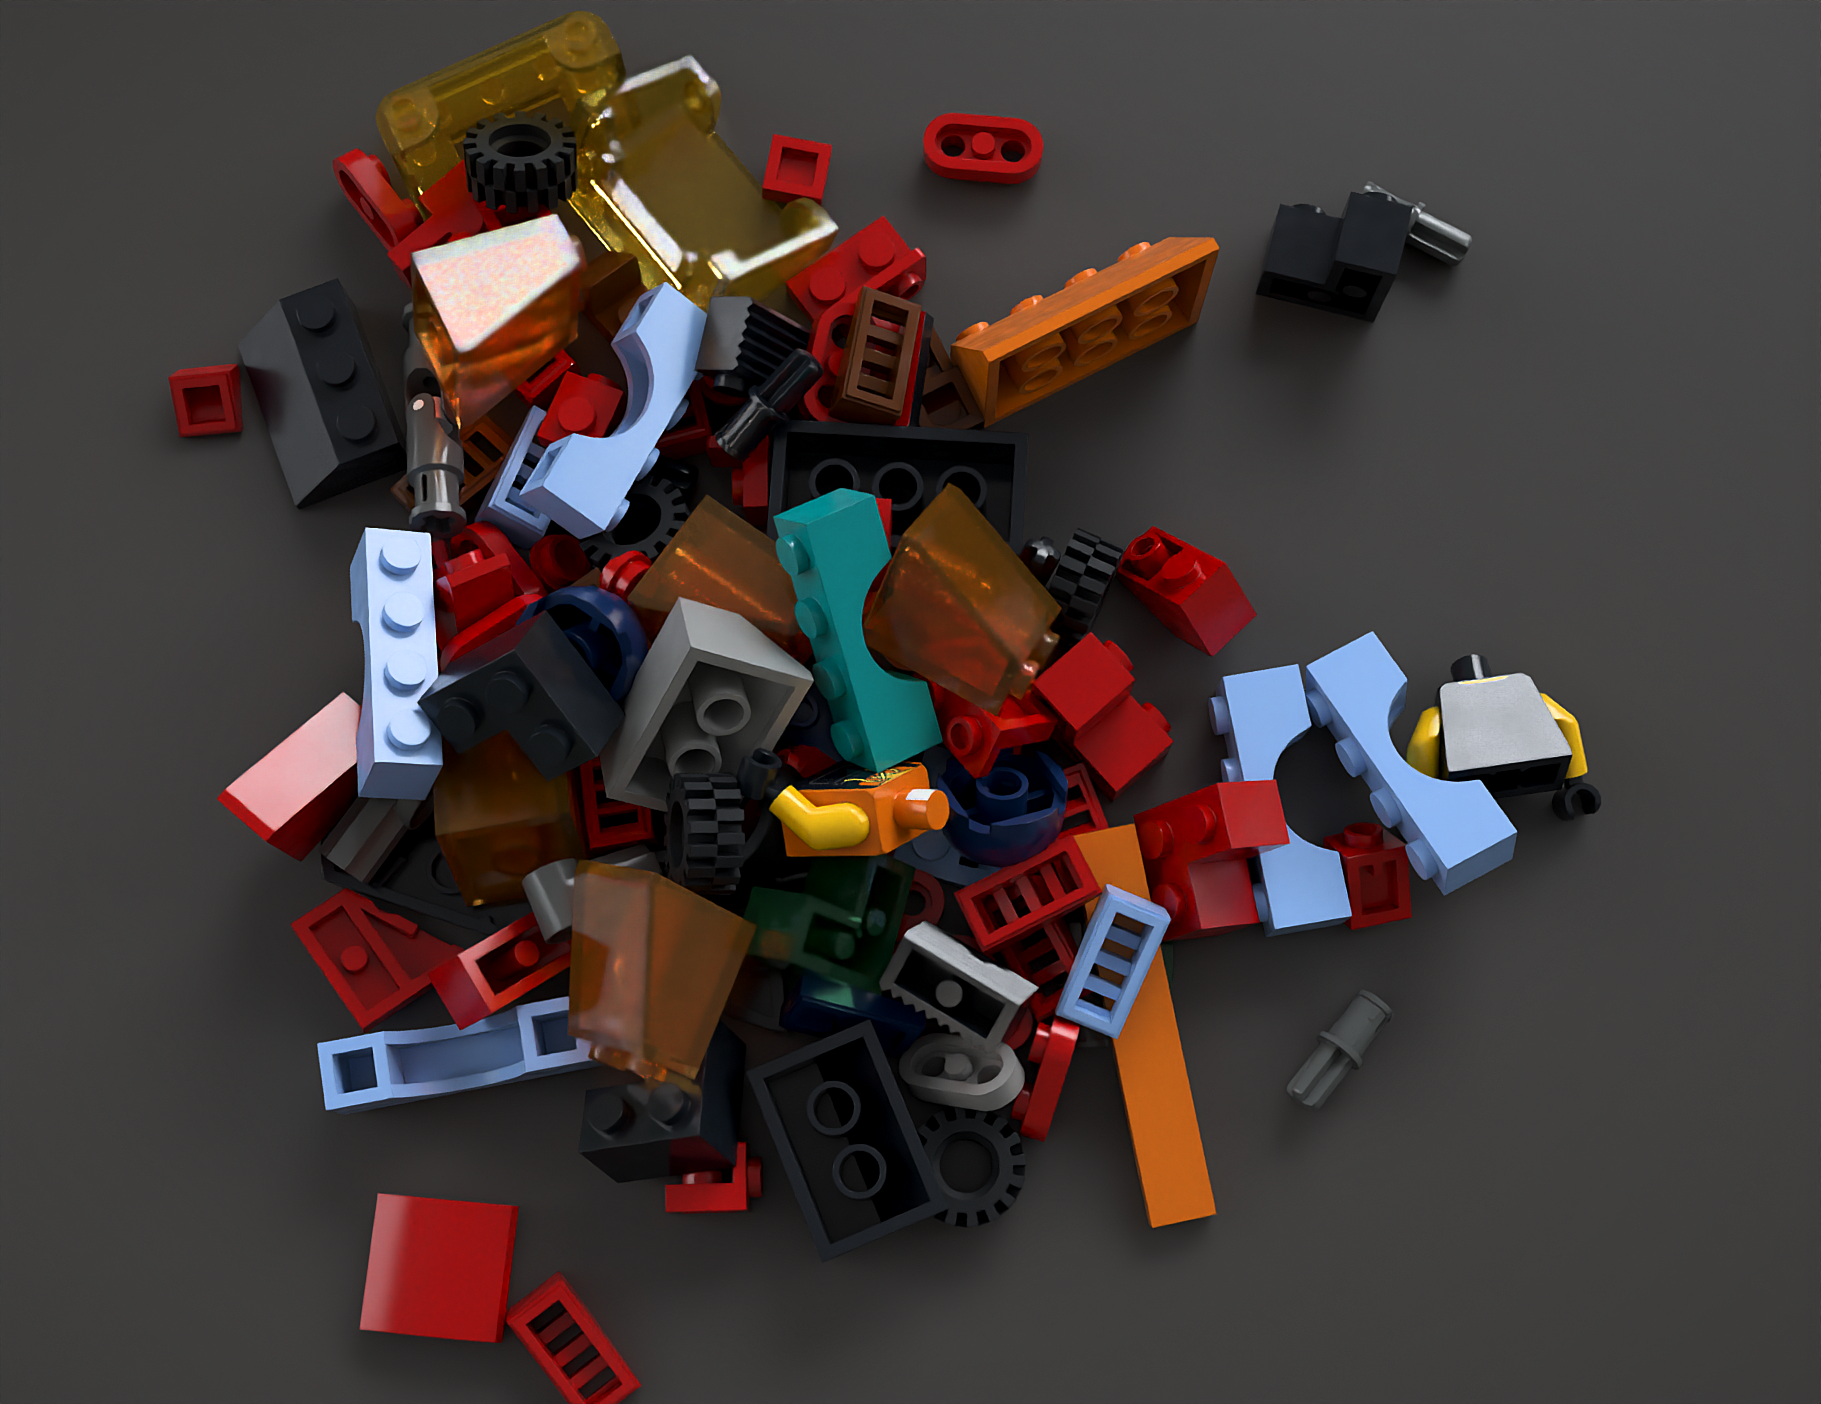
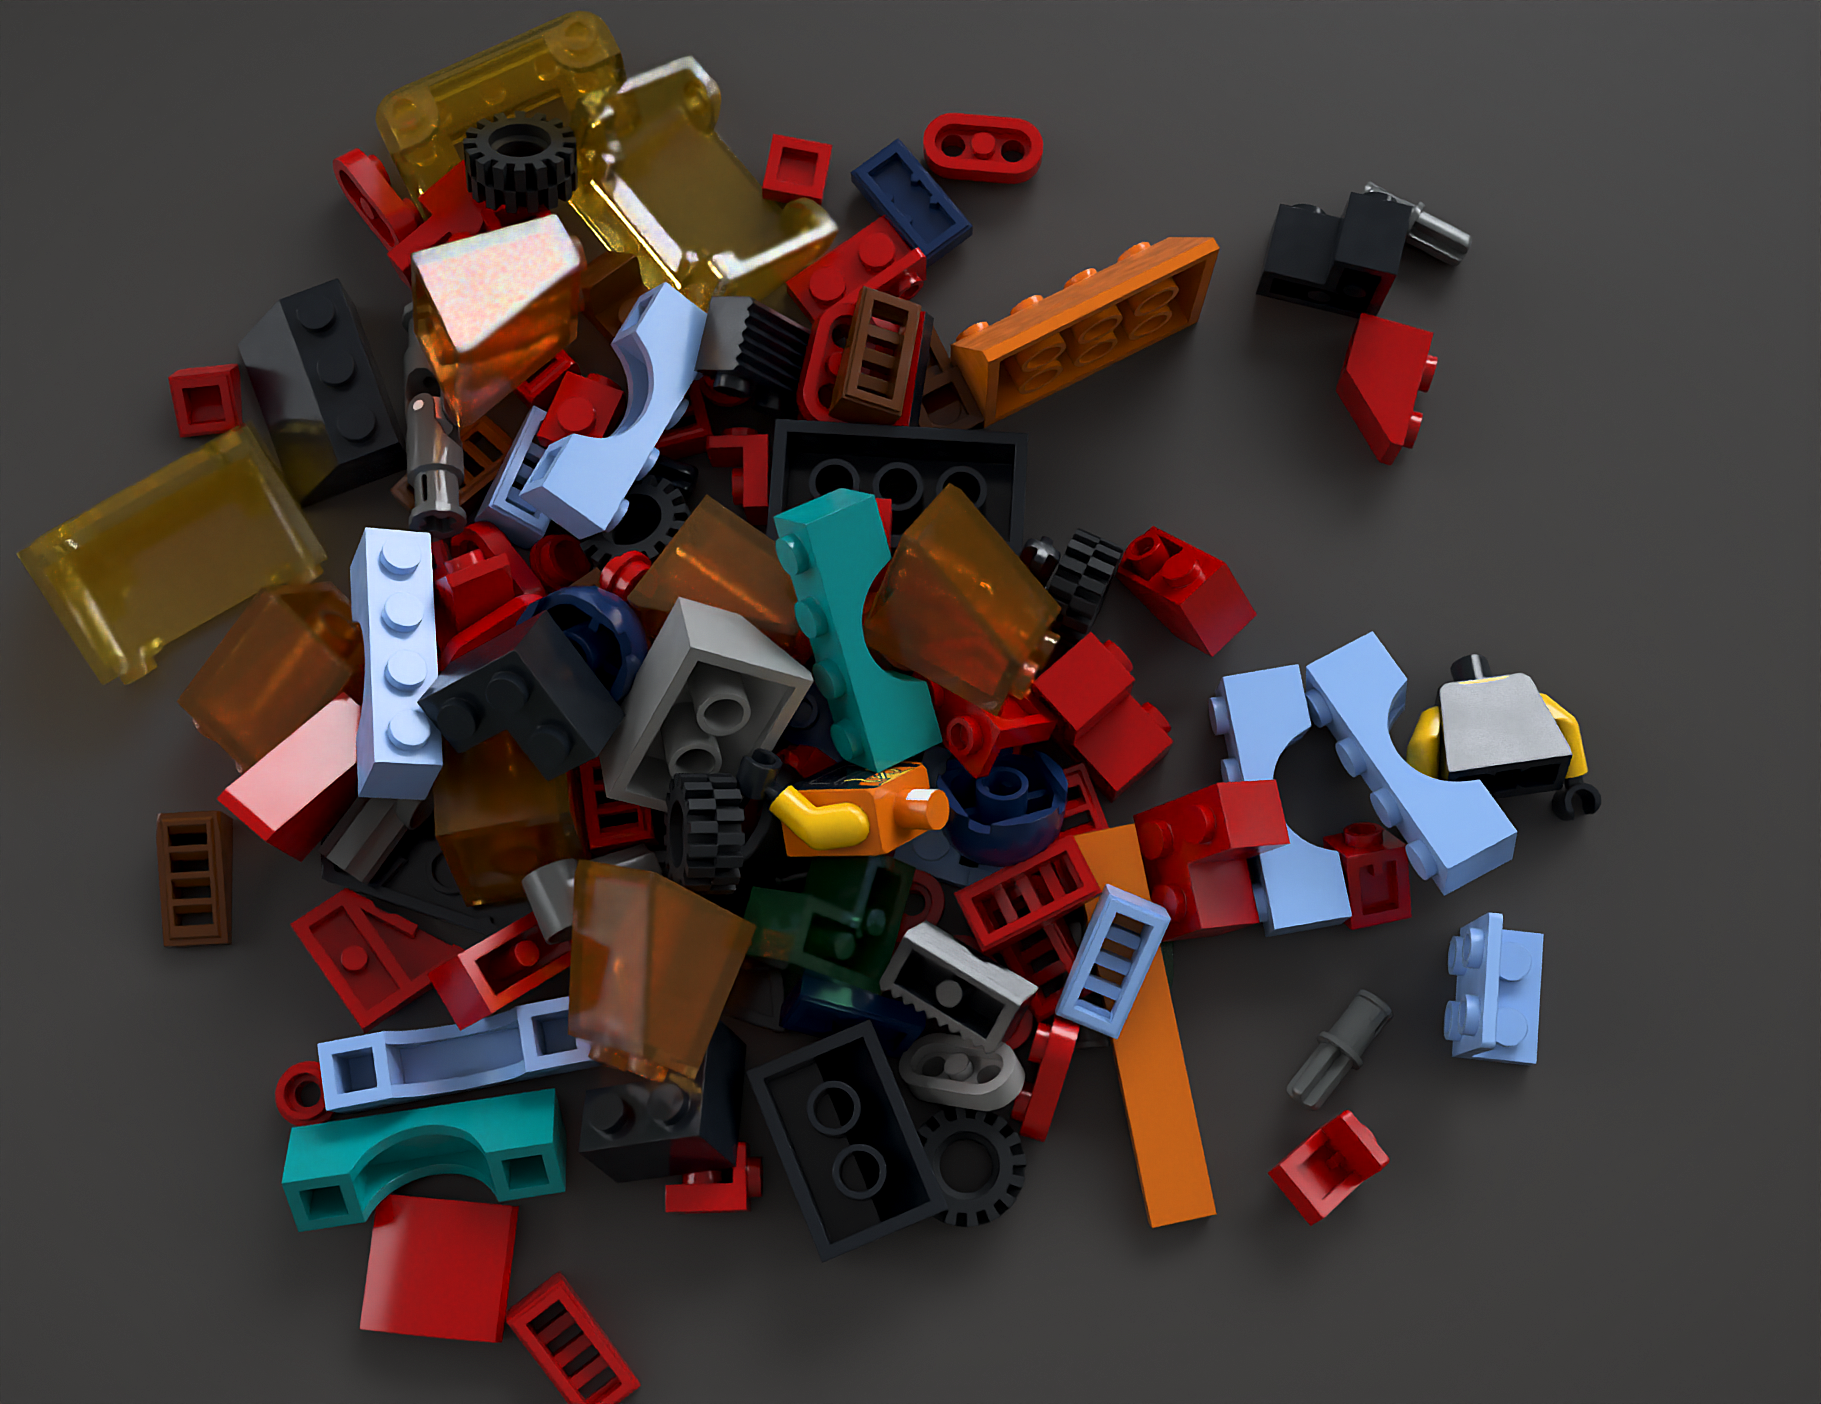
(170, 856): none -> reddish brown slope
(174, 552): none -> clear yellow windscreen
(277, 669): none -> clear orange slope
(289, 1095): none -> red plate
(348, 1166): none -> teal arch
(769, 404): black axle -> none
(912, 202): none -> dark blue plate
(1329, 1166): none -> red bracket
(1381, 381): none -> red slope
(1495, 992): none -> light blue bracket

